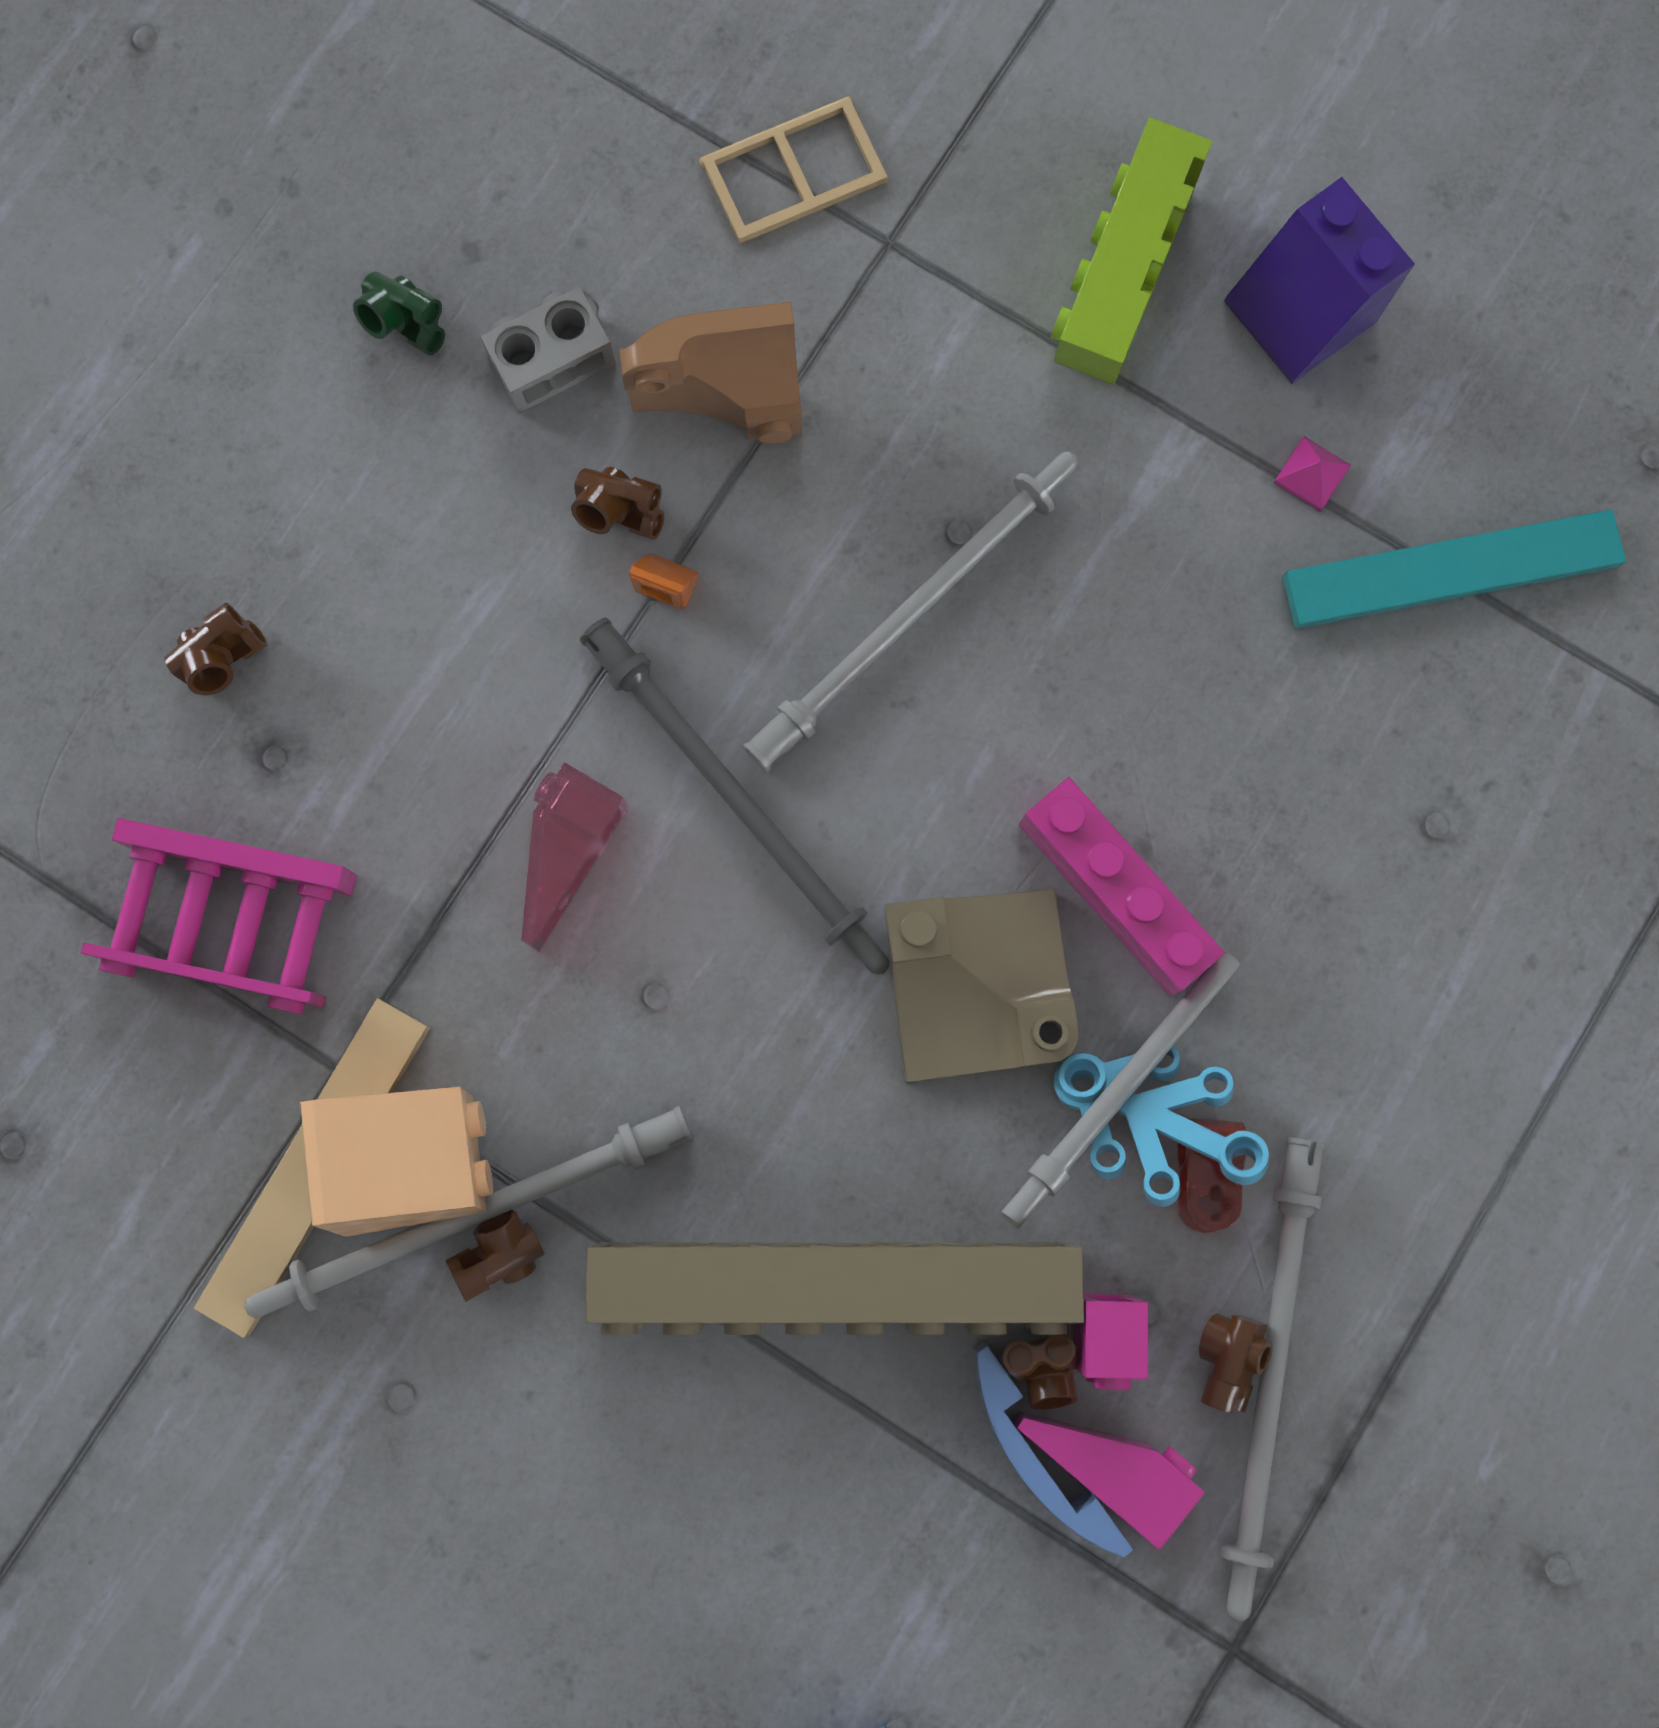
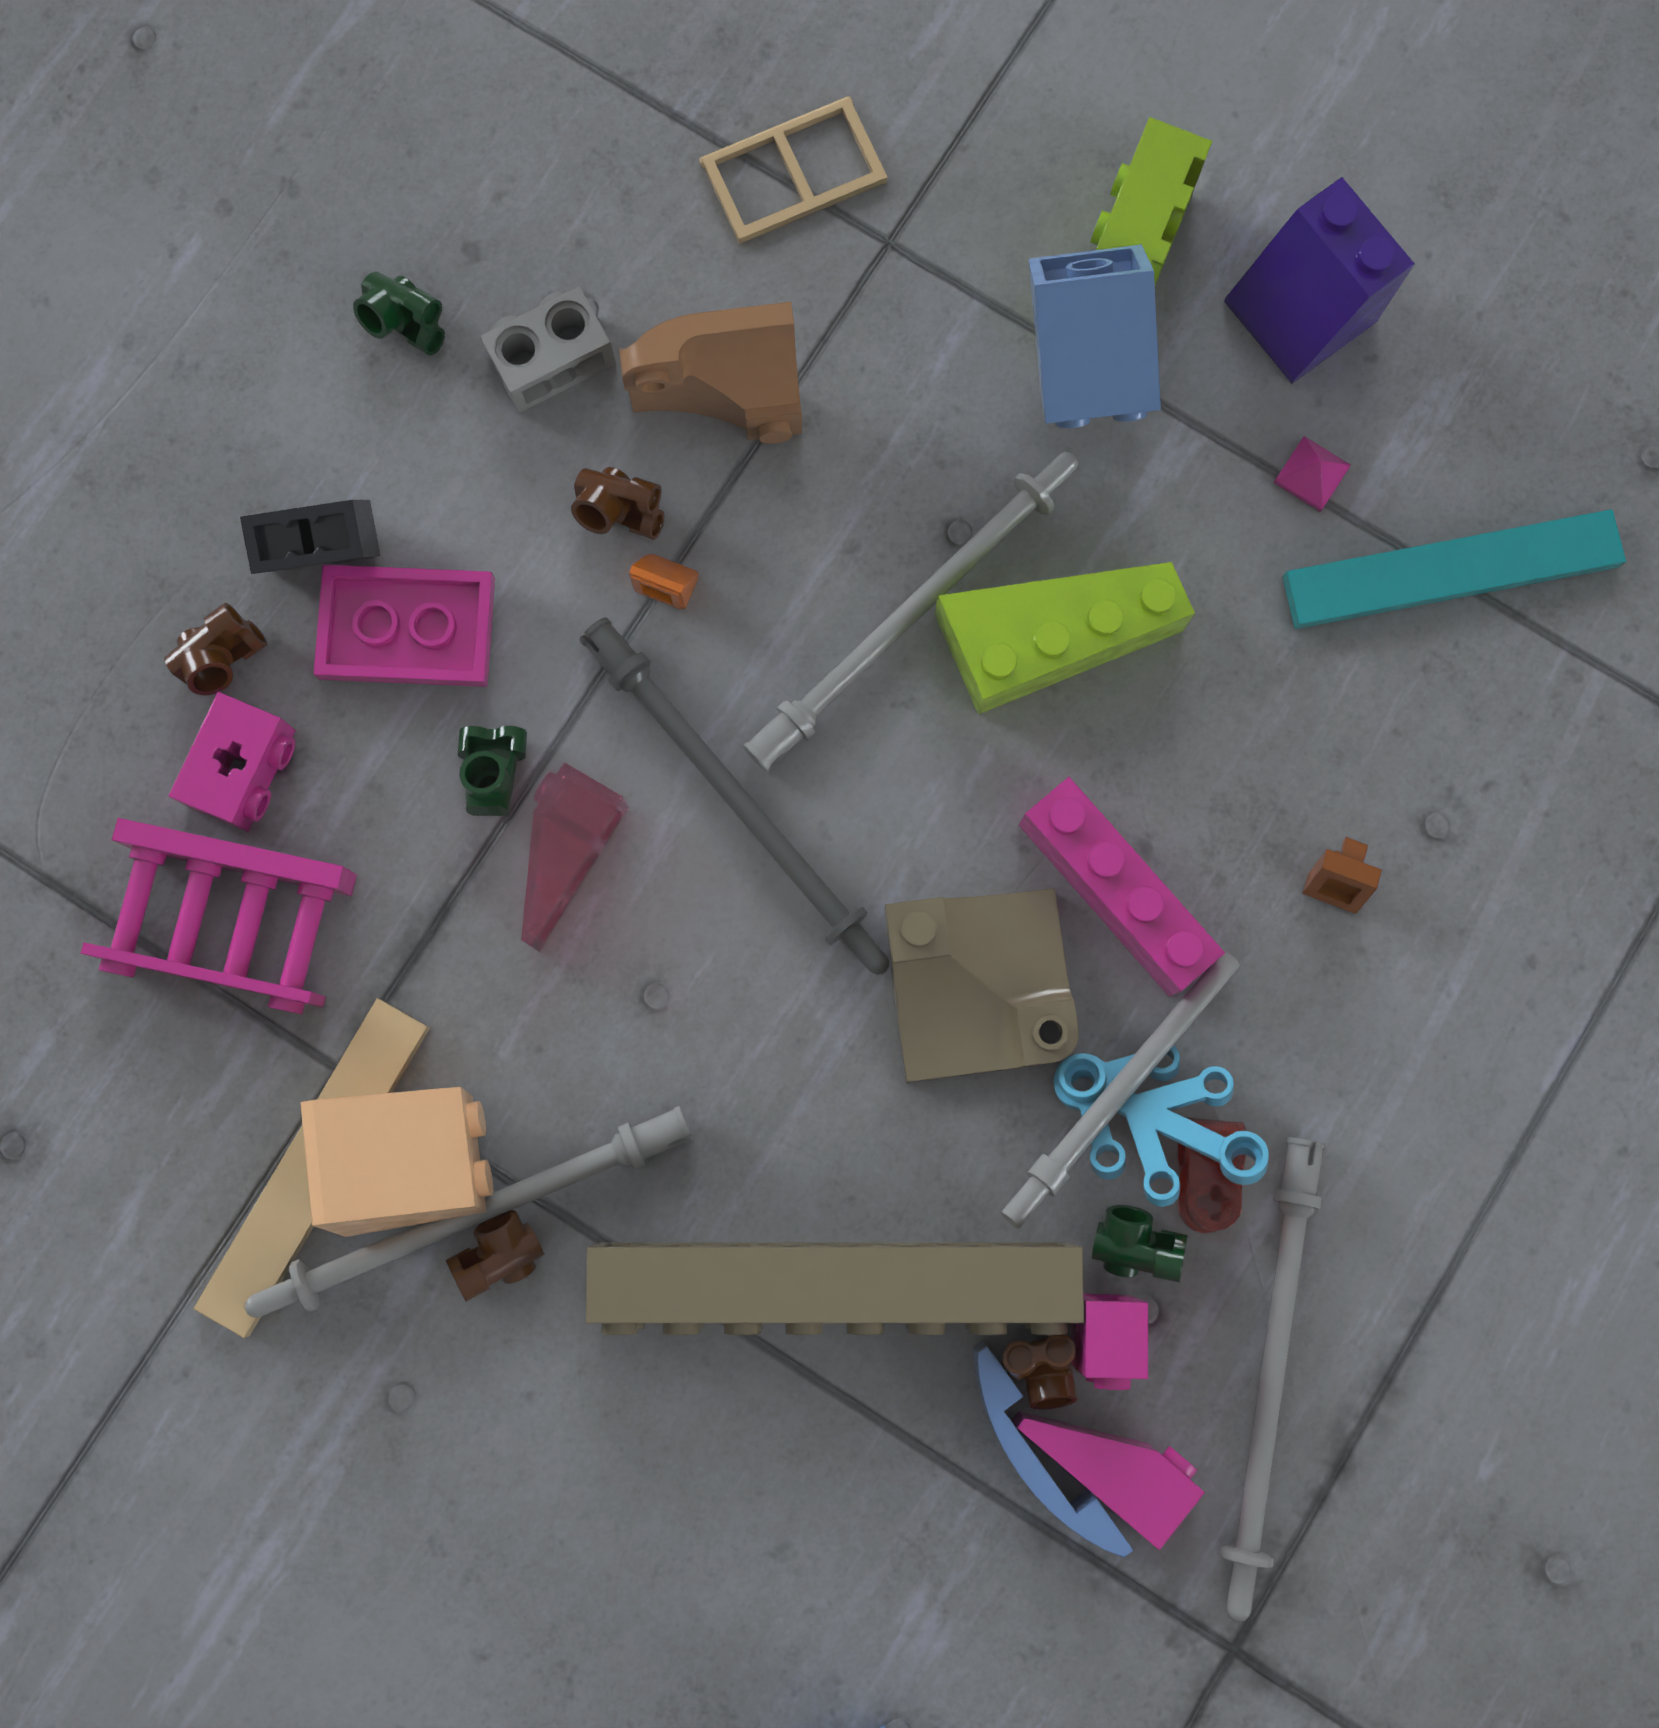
(231, 733): none -> dark pink brick
(310, 536): none -> black brick
(404, 625): none -> dark pink plate
(488, 759): none -> dark green plate
(1053, 629): none -> lime wedge
(1096, 335): none -> medium blue slope
(1130, 1245): none -> dark green plate
(1238, 1353): reddish brown plate -> none
(1343, 877): none -> dark orange tile

